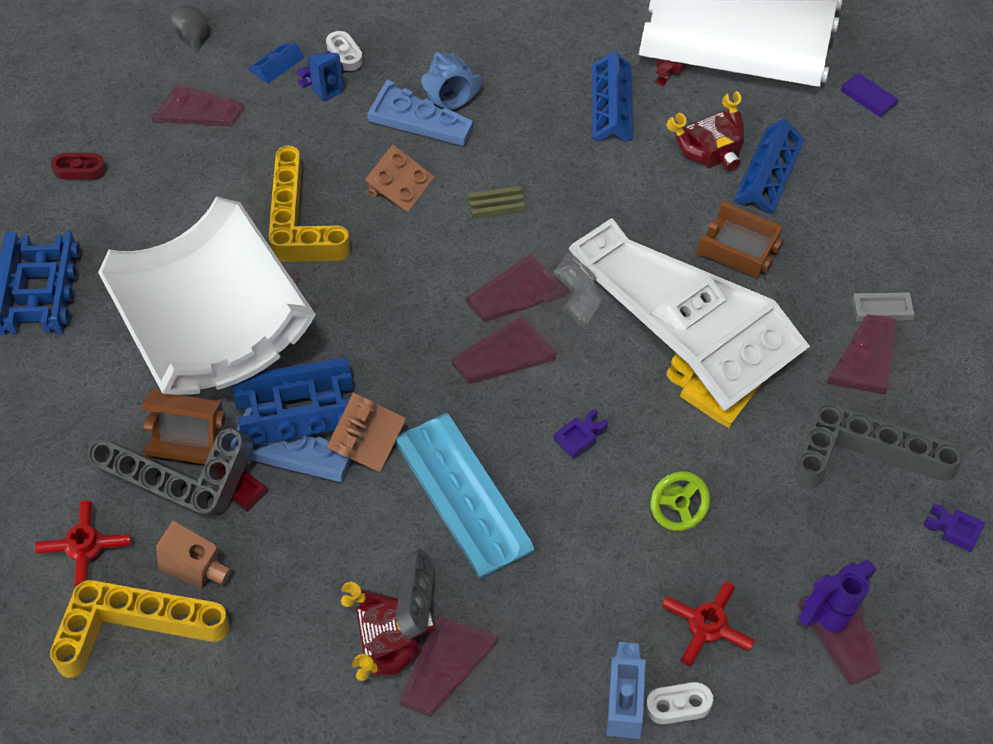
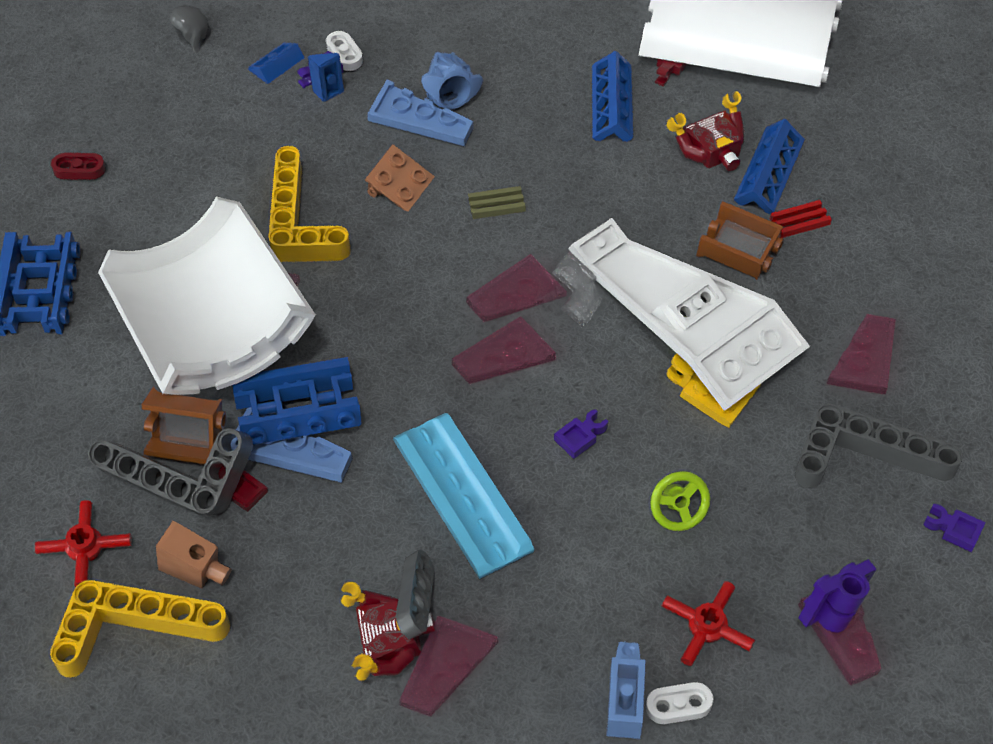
(195, 106): clear pink wing -> none
(366, 432): nougat hinge -> none
(800, 214): none -> red tile
(869, 95): dark purple tile -> none
(887, 305): light grey tile -> none

